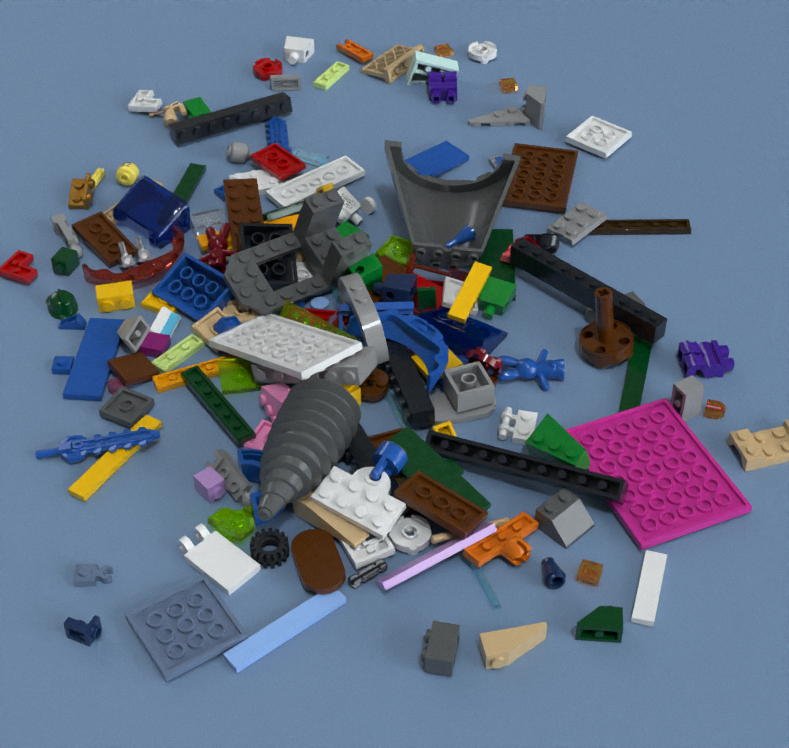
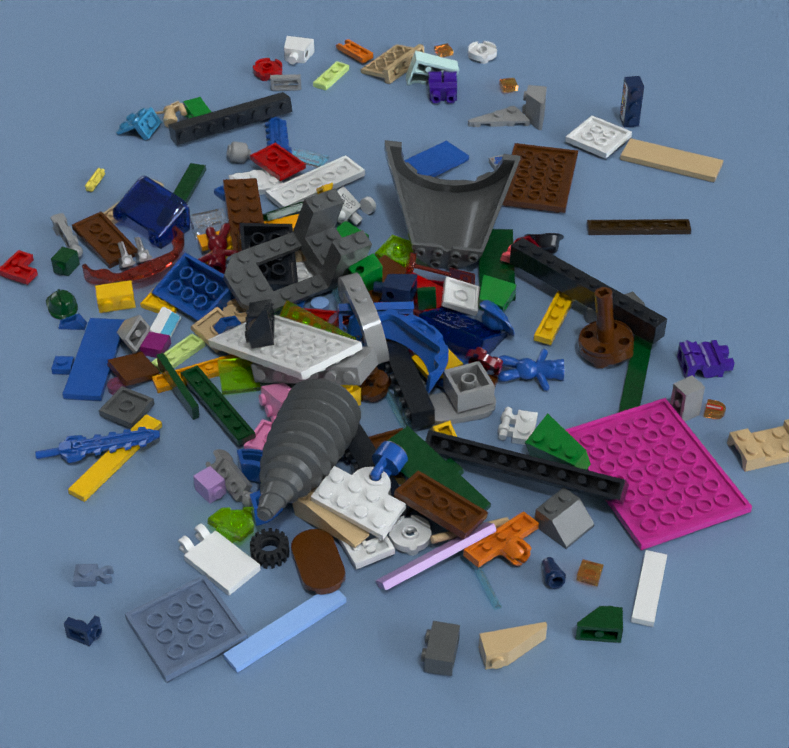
(81, 192): pearl gold bracket -> none
(127, 174): light yellow head -> none
(144, 102): white plate -> none
(144, 121): none -> dark azure bracket
(178, 386): none -> dark green tile
(260, 324): none -> black wedge
(367, 573): black axle -> none
(465, 235): blue cone -> none
(469, 292): yellow tile -> none
(495, 318): none -> blue hat
(553, 318): none -> yellow plate
(577, 223): light grey plate -> none
(631, 101): none -> dark blue brick
(672, 160): none -> tan tile

